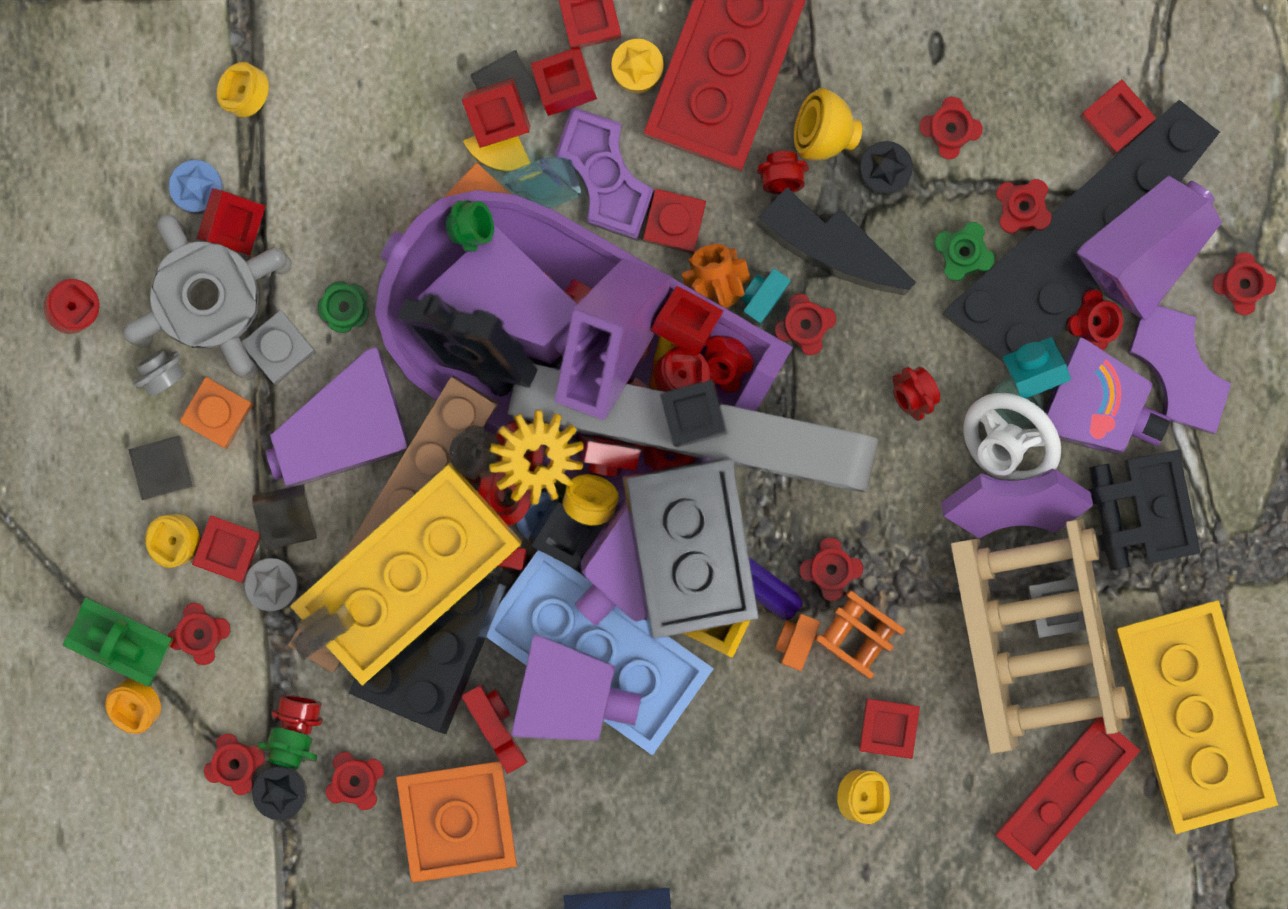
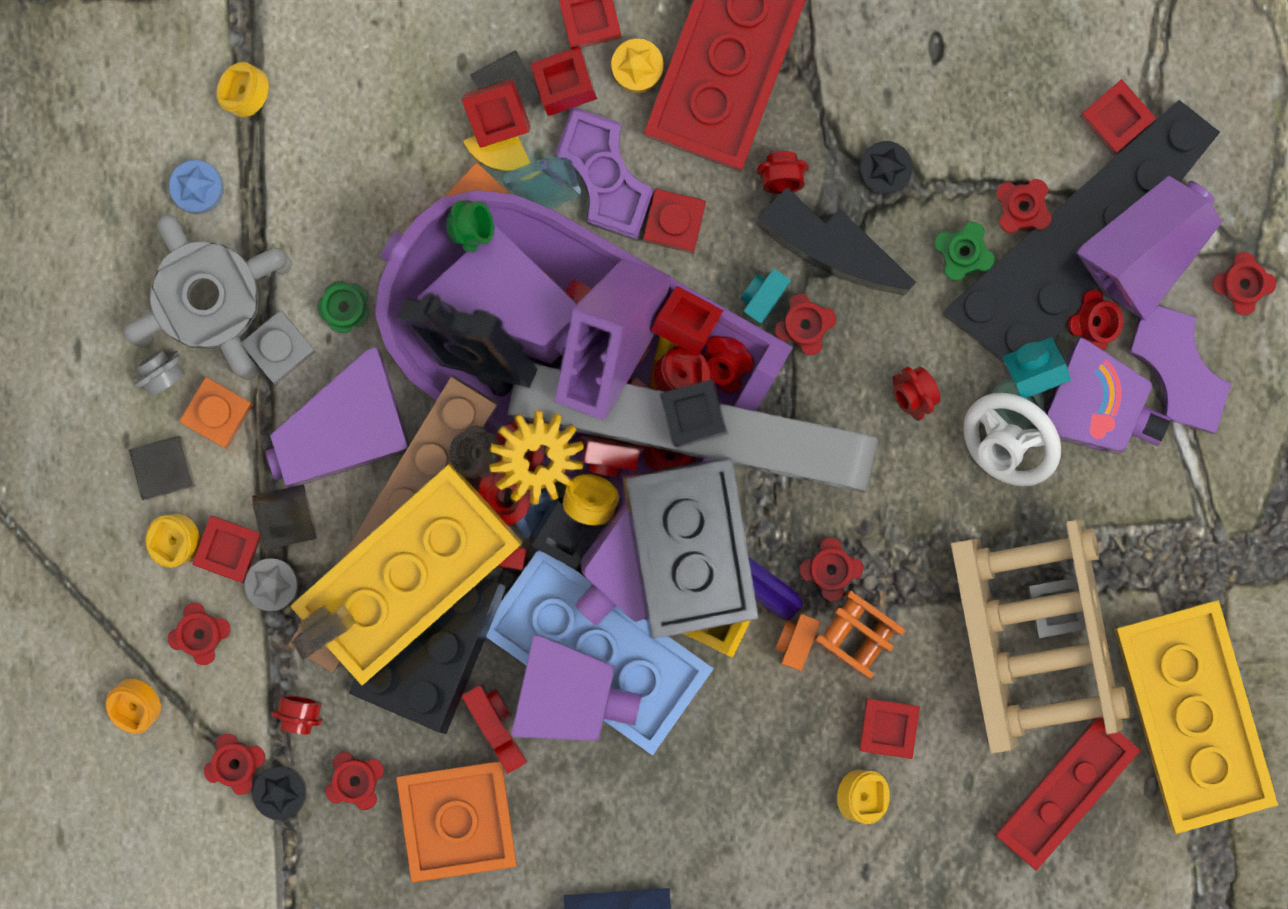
(71, 306): red tile -> none
(118, 642): green hips -> none
(231, 221): red plate -> none
(288, 748): green plate -> none
(717, 274): orange gear -> none
(825, 126): yellow brick -> none
(966, 127): red plate -> none
(995, 504): medium lavender tile -> none
(1160, 508): black plate -> none

